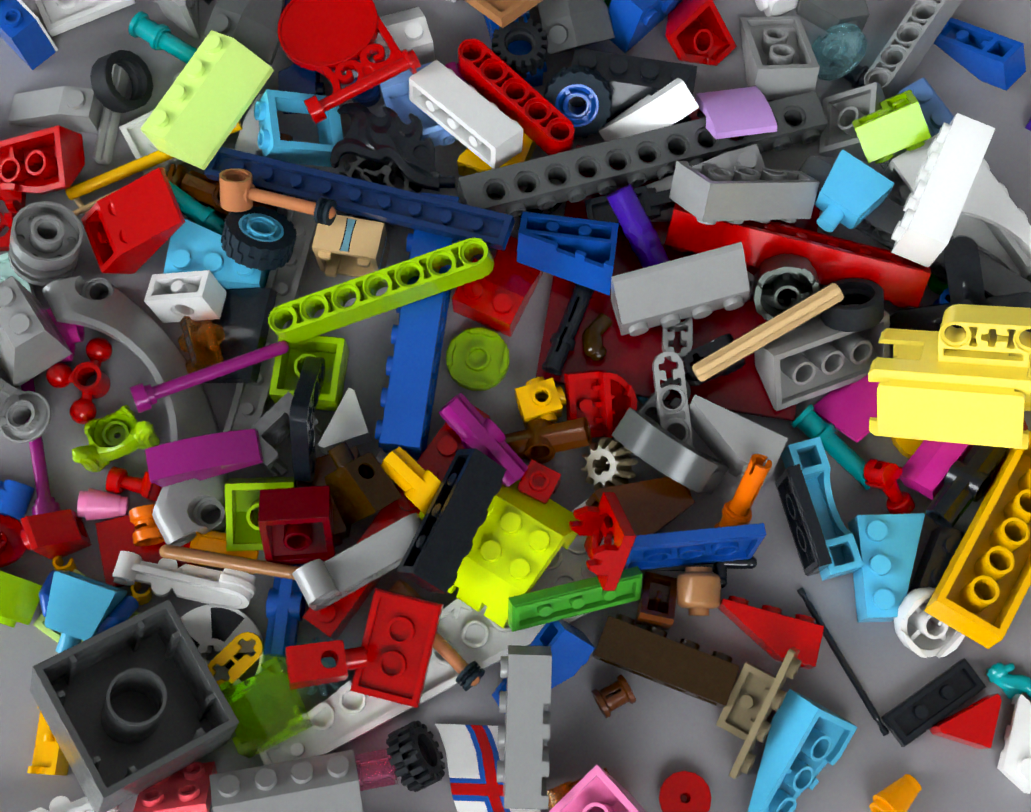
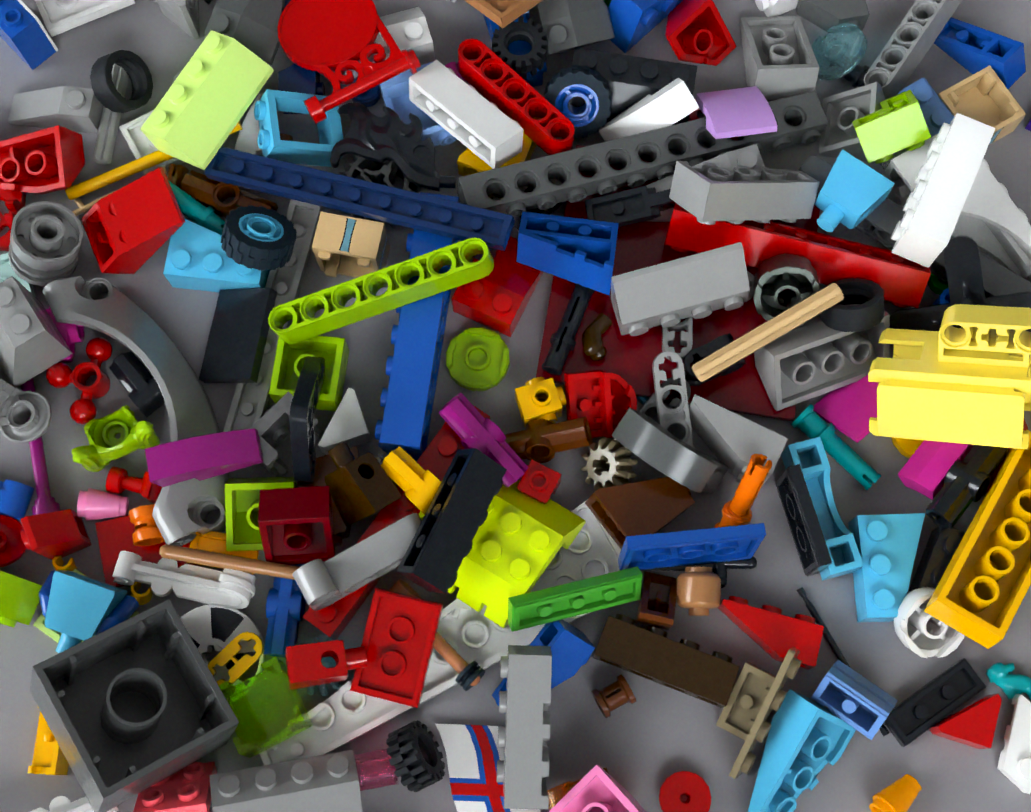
(138, 381): none -> black piece
(146, 395): magenta piece -> none
(160, 37): teal pin -> none
(185, 294): white brick -> none
(201, 343): clear orange hips -> none
(239, 192): nougat piece -> none
(608, 559): red piece -> none
(637, 227): dark purple axle -> none
(854, 699): none -> medium blue brick
(885, 476): red leg -> none
(986, 101): none -> tan container

